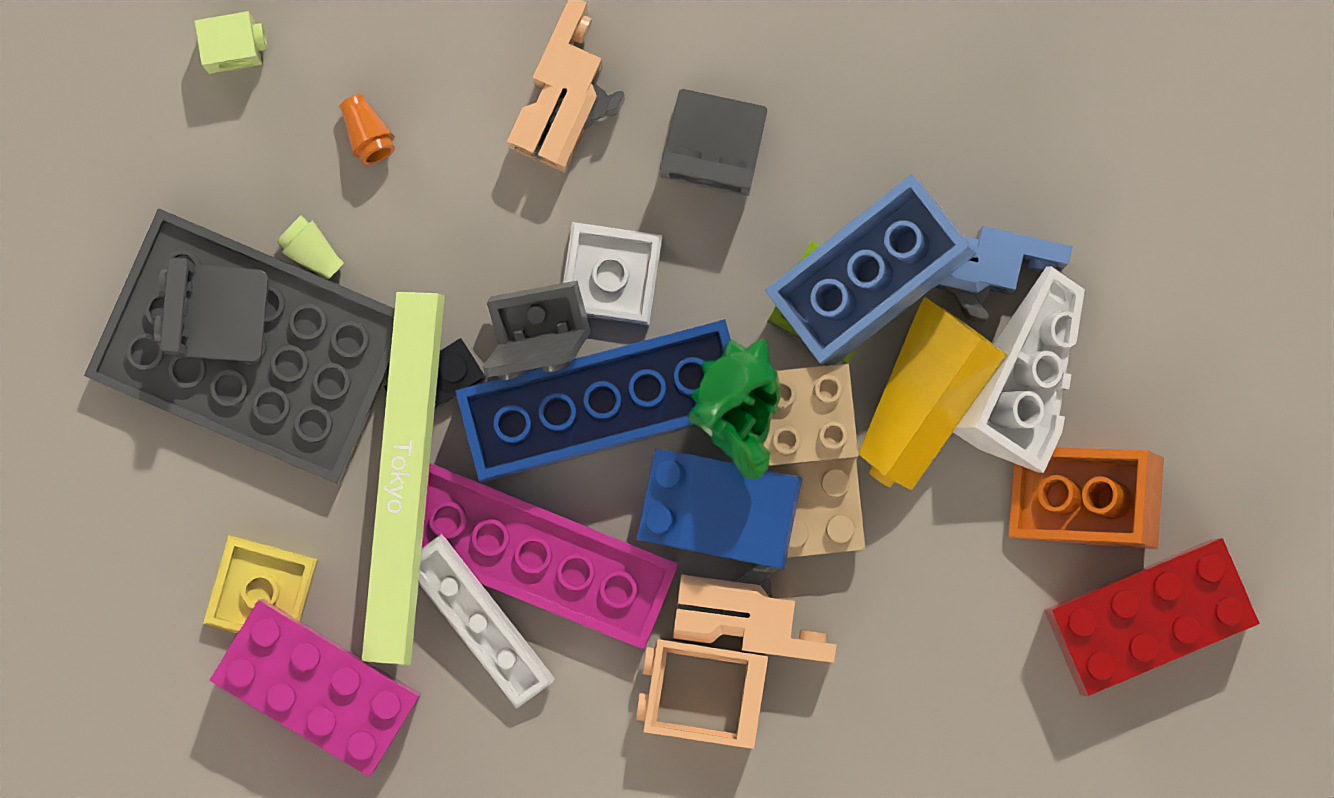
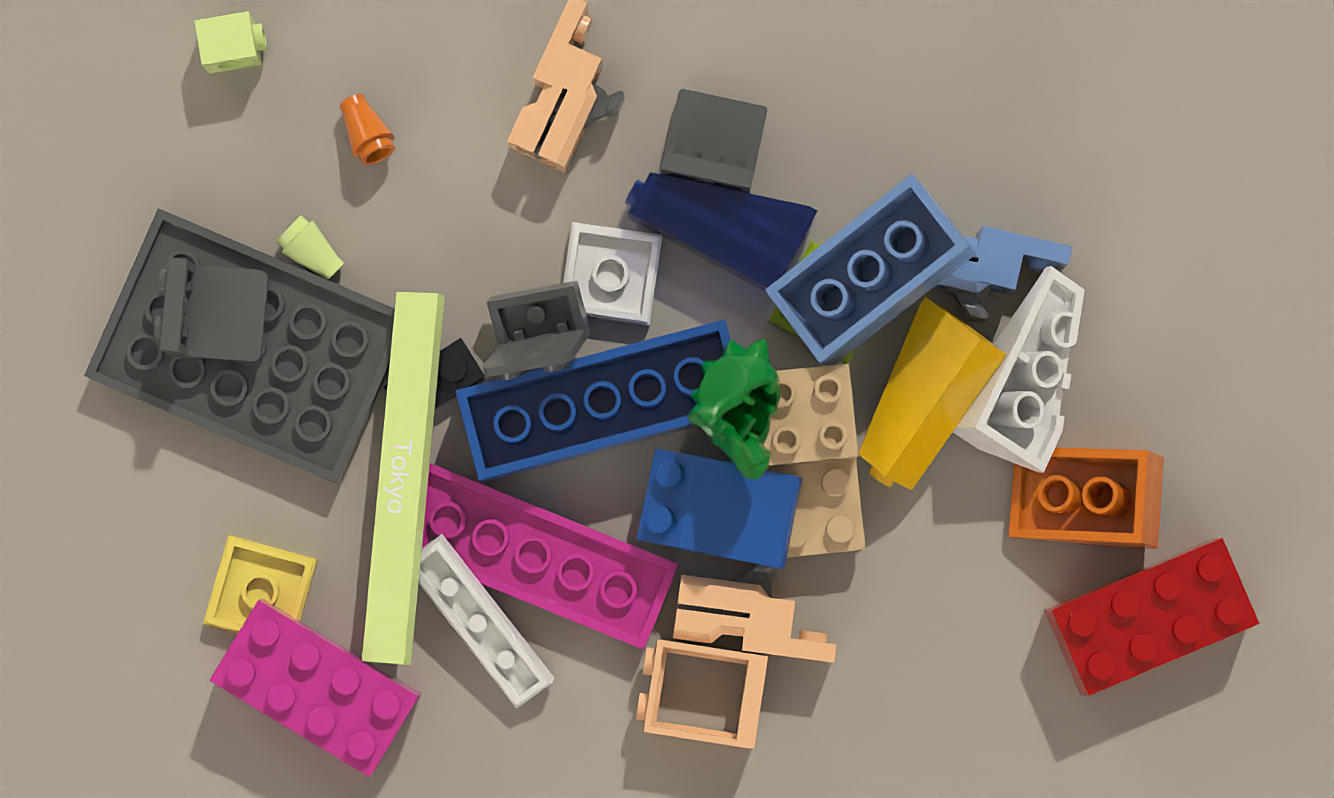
(727, 227): none -> clear blue slope

